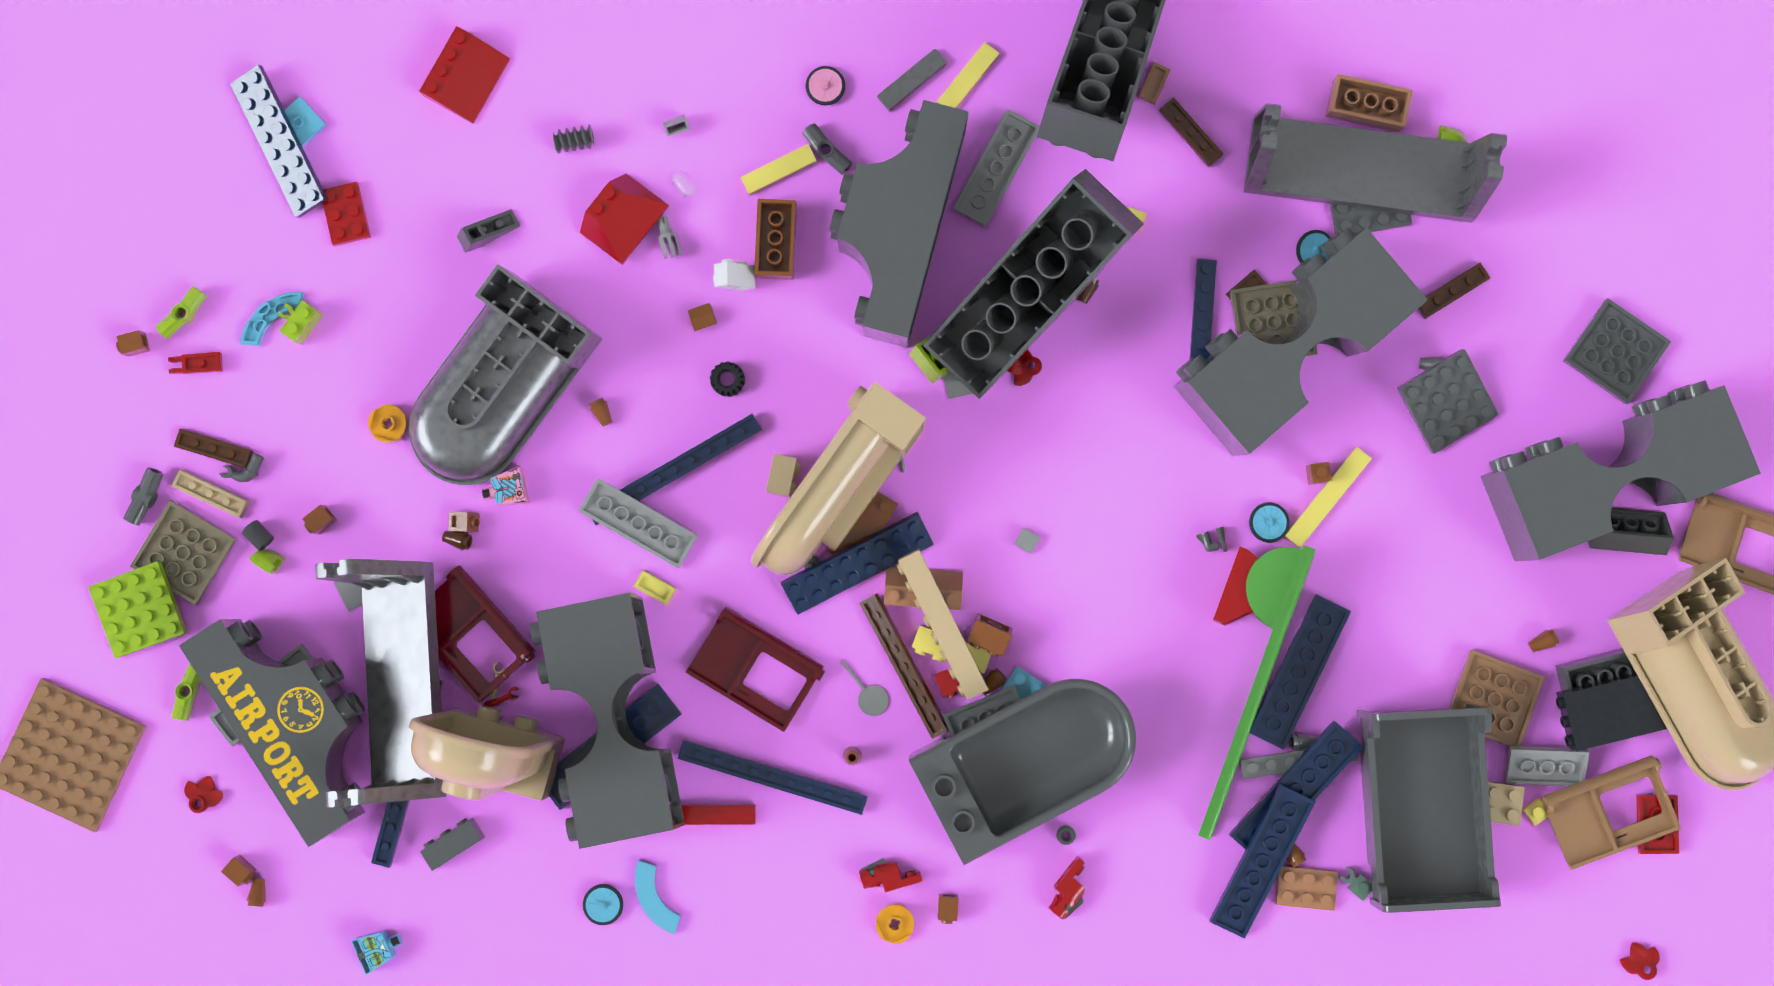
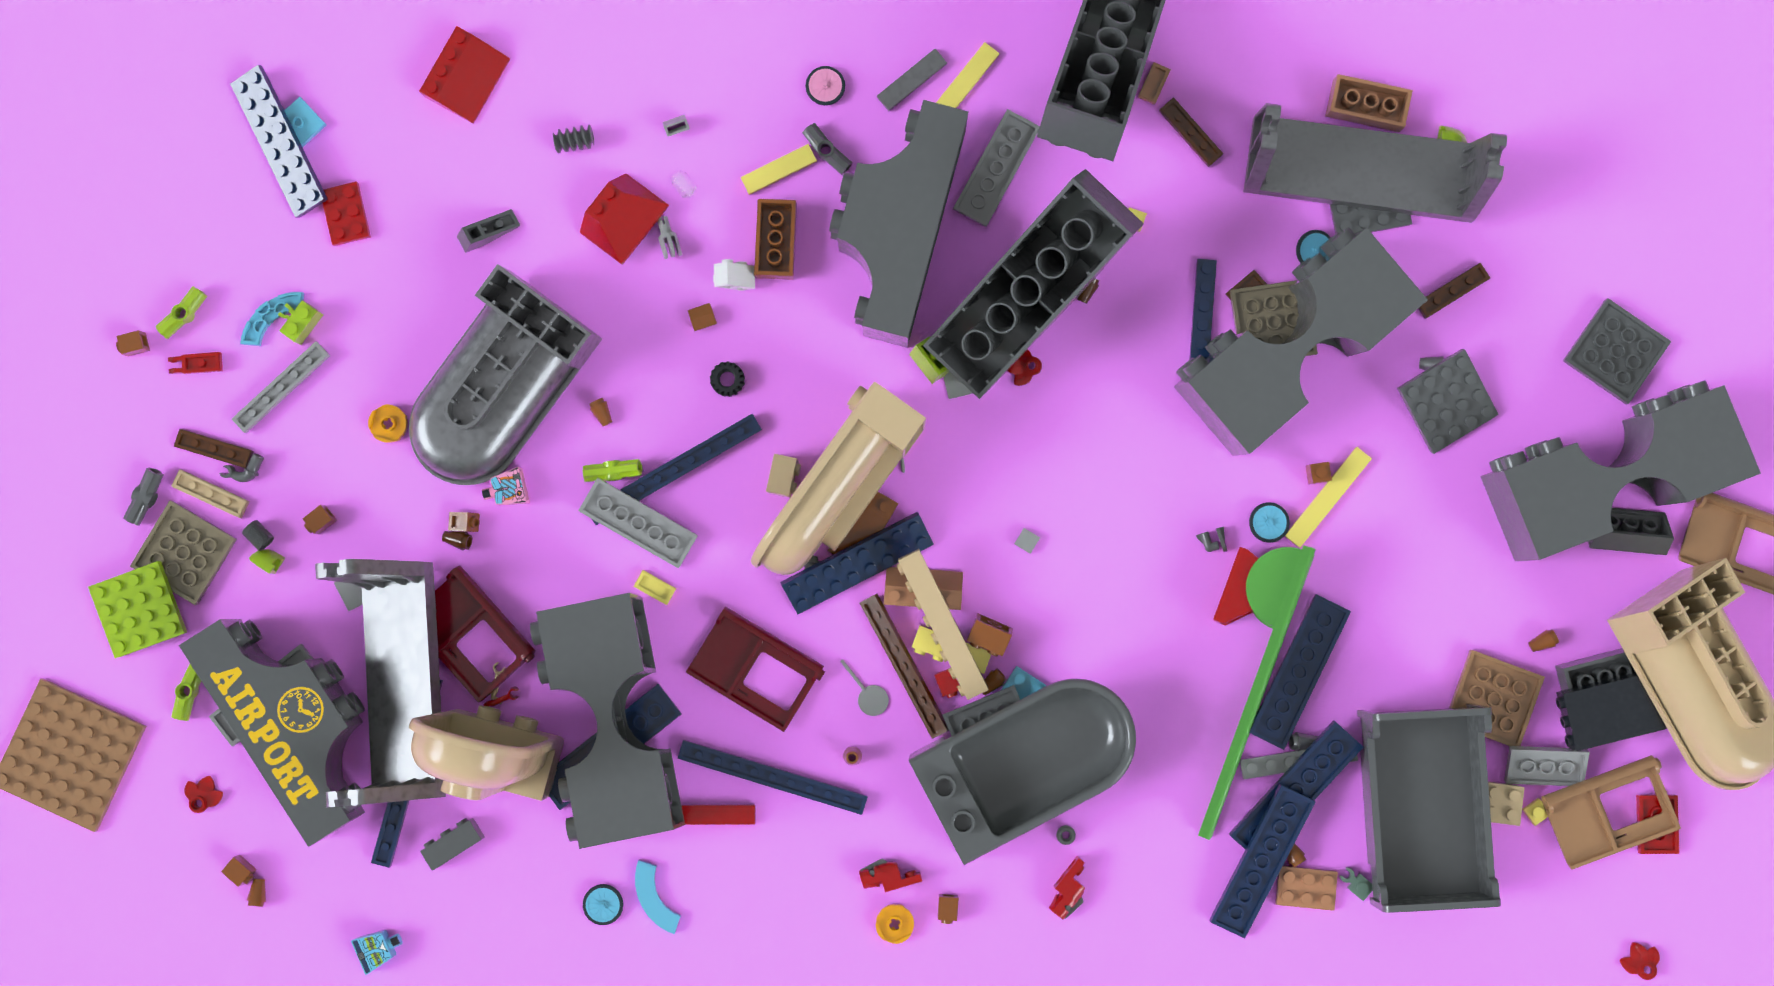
(280, 387): none -> light grey plate
(612, 470): none -> lime piece

